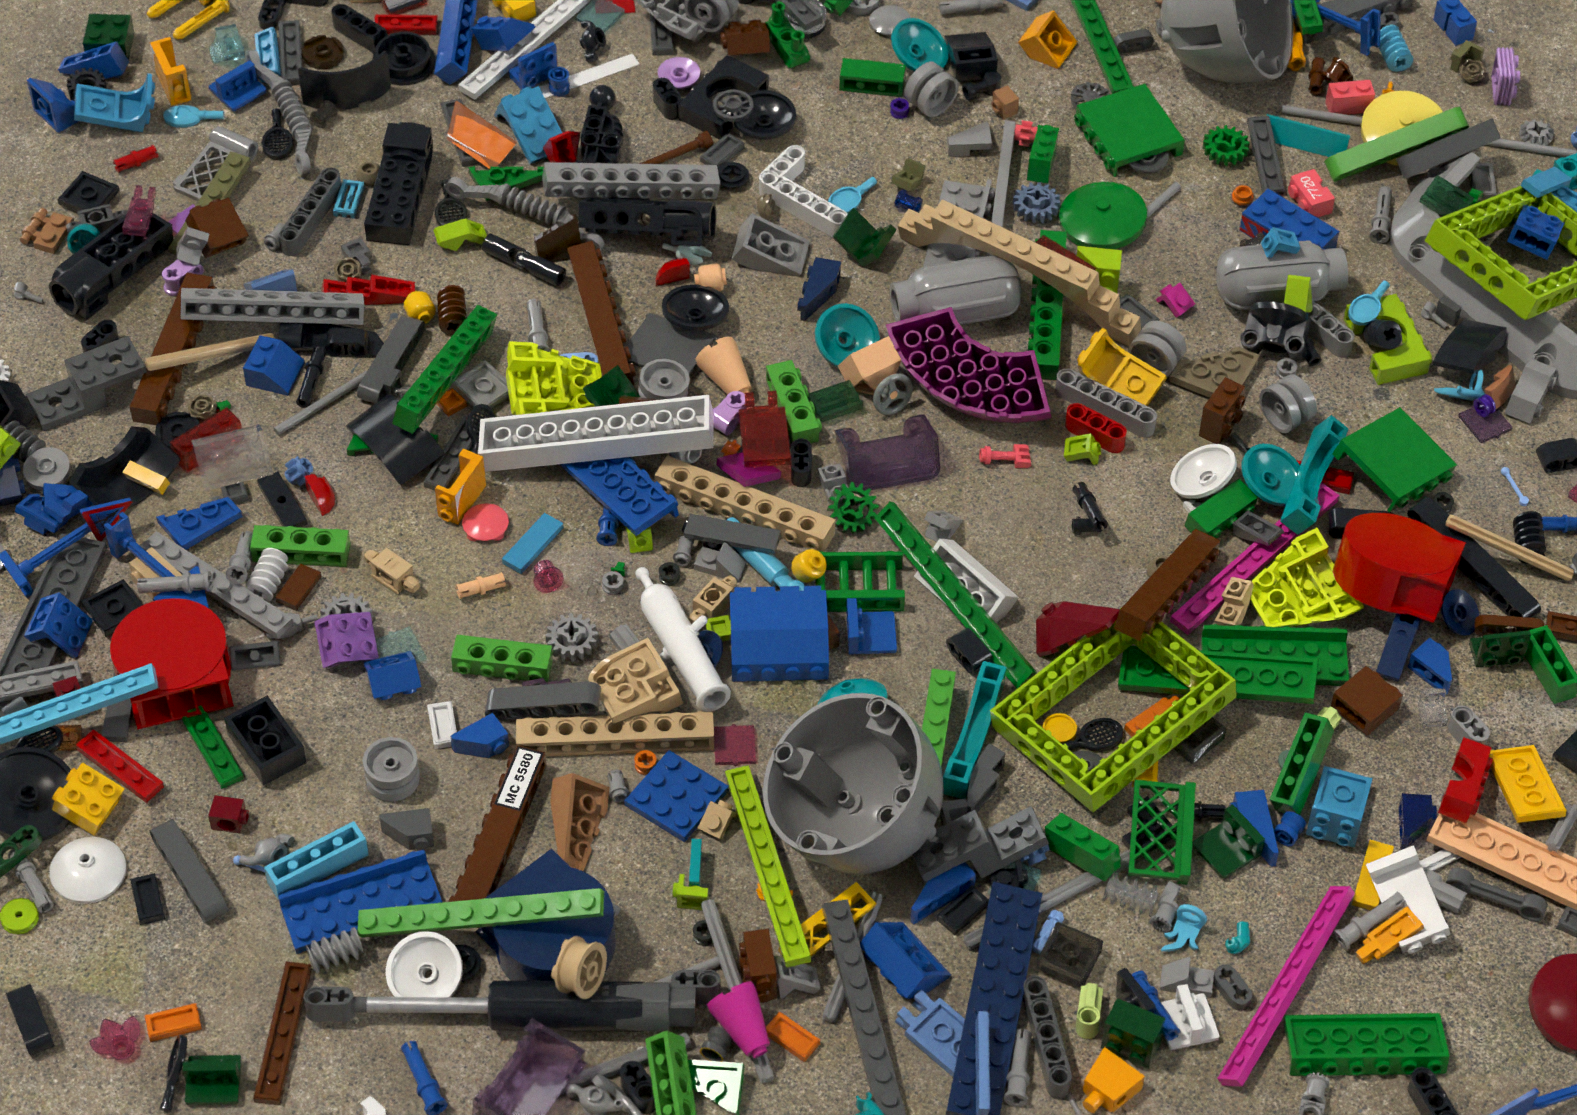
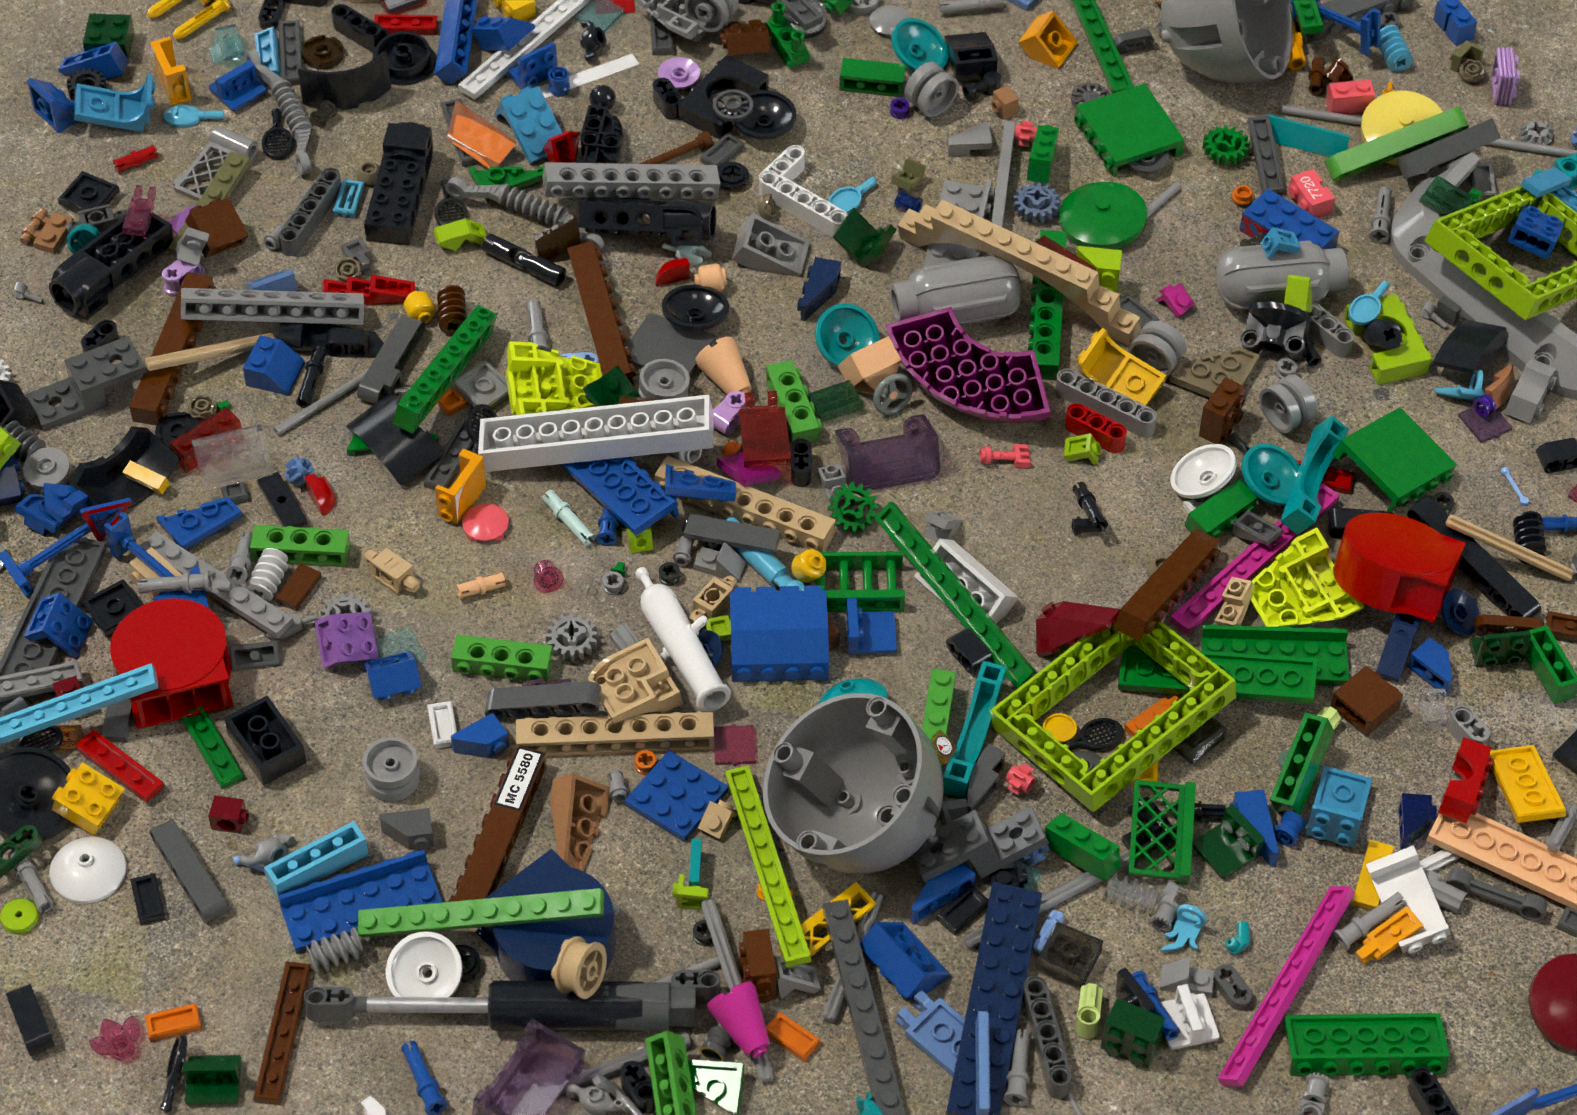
(532, 543): dark azure tile -> none
(562, 511): none -> light aqua pin
(690, 485): none -> blue wing
(943, 746): none -> tile
(1021, 779): none -> coral gear
(1110, 1083): light orange torso -> none

